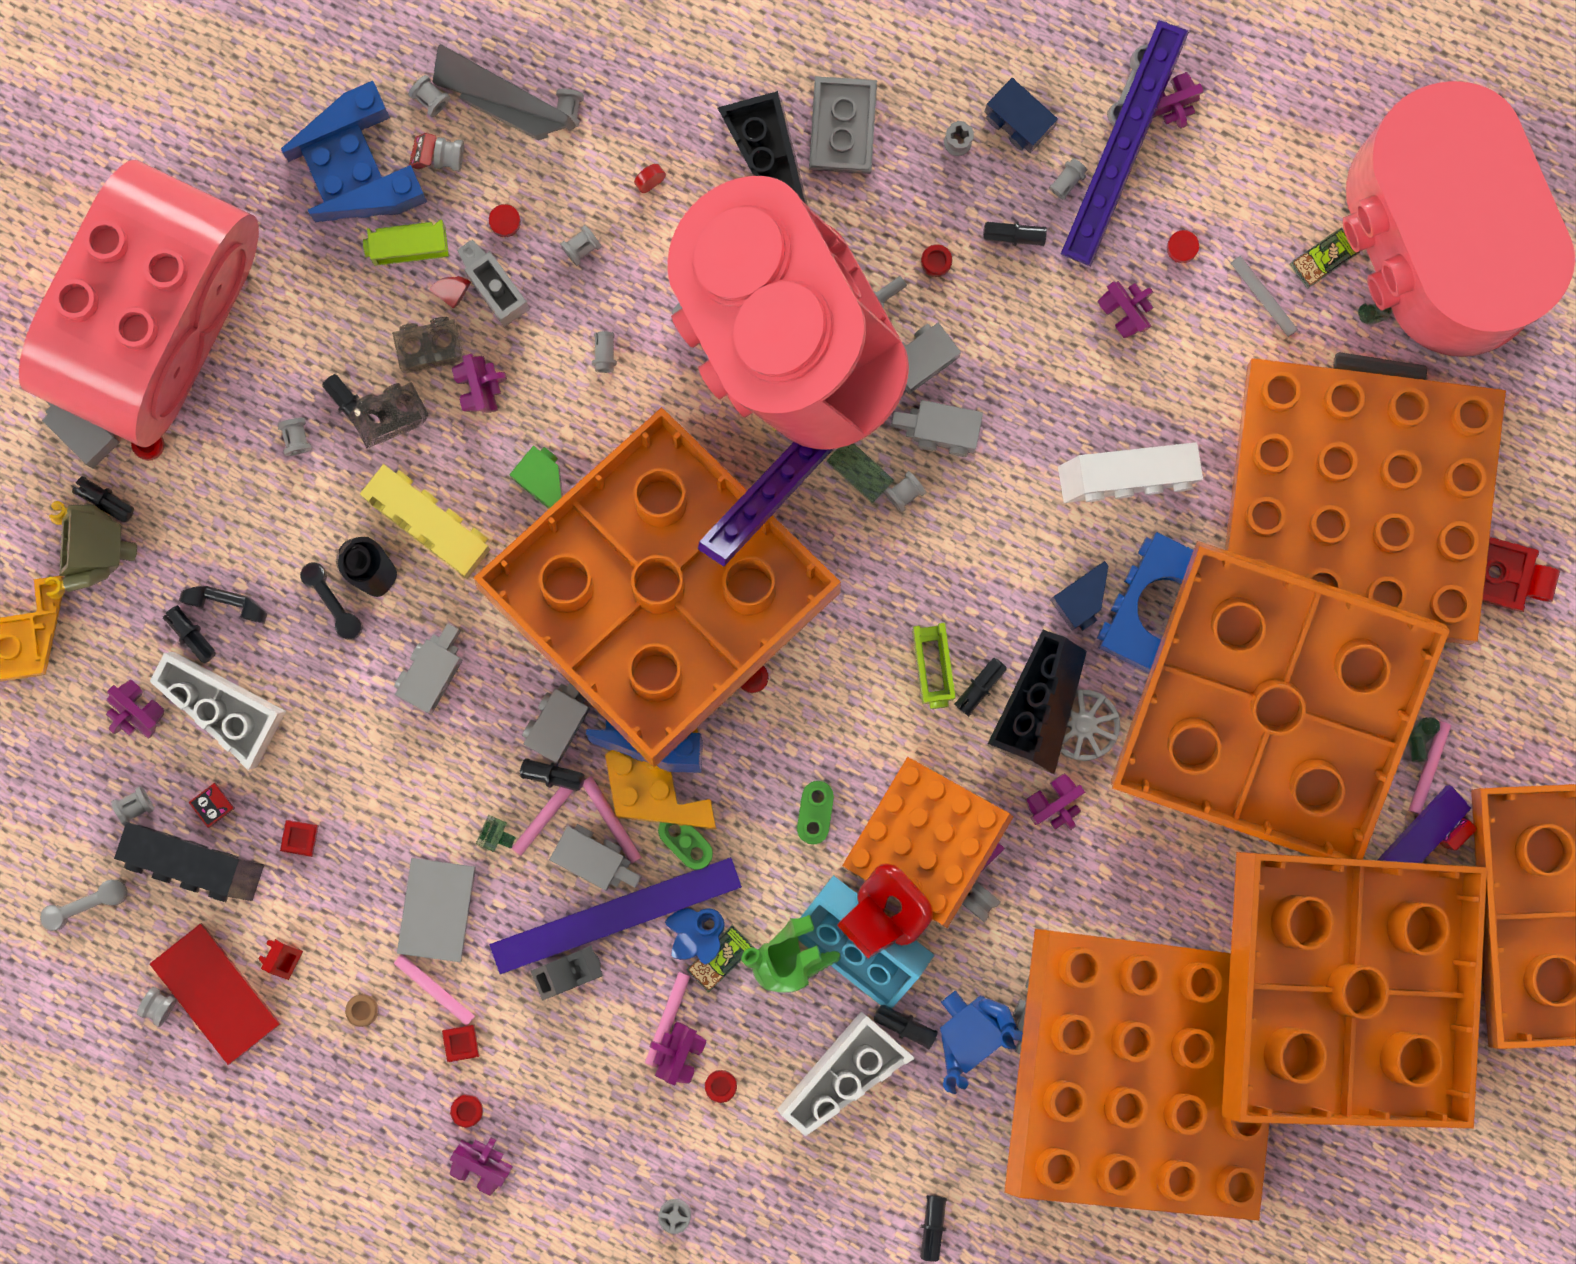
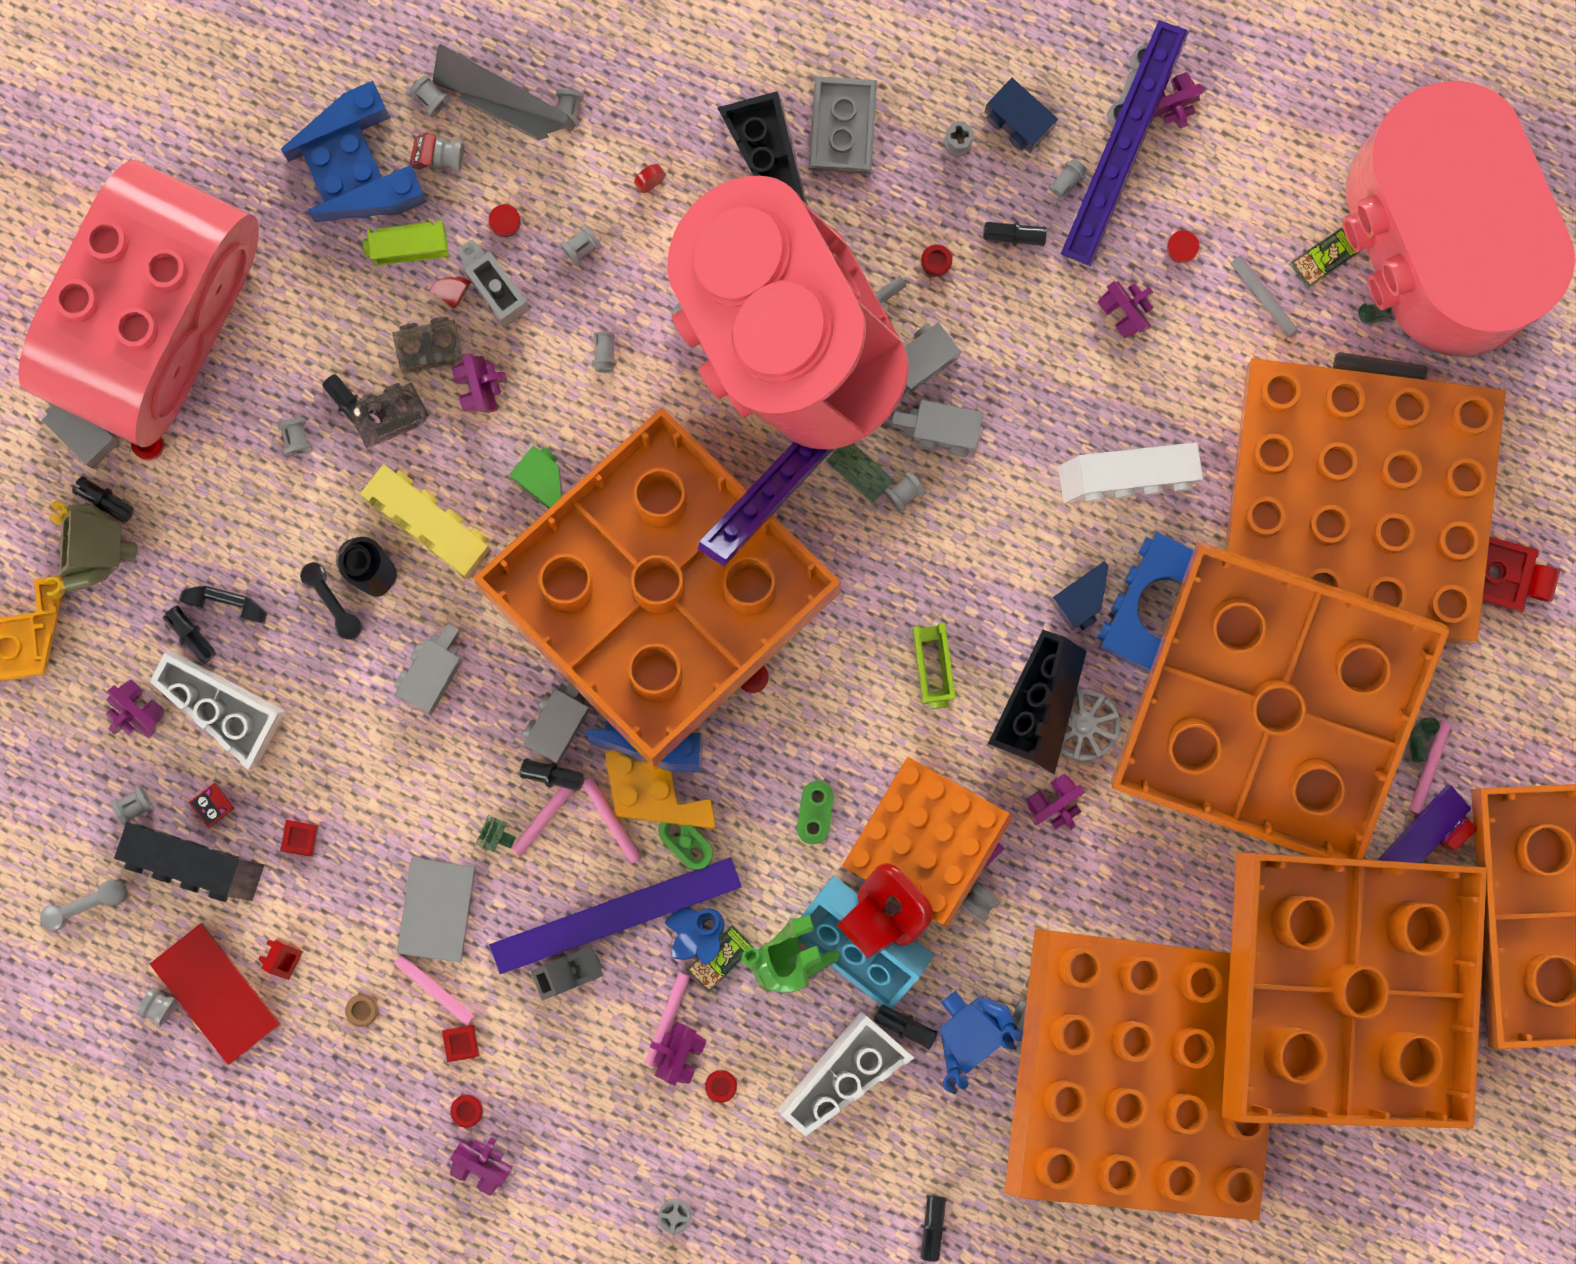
(592, 860): light grey hinge -> none
(980, 686): black axle -> none

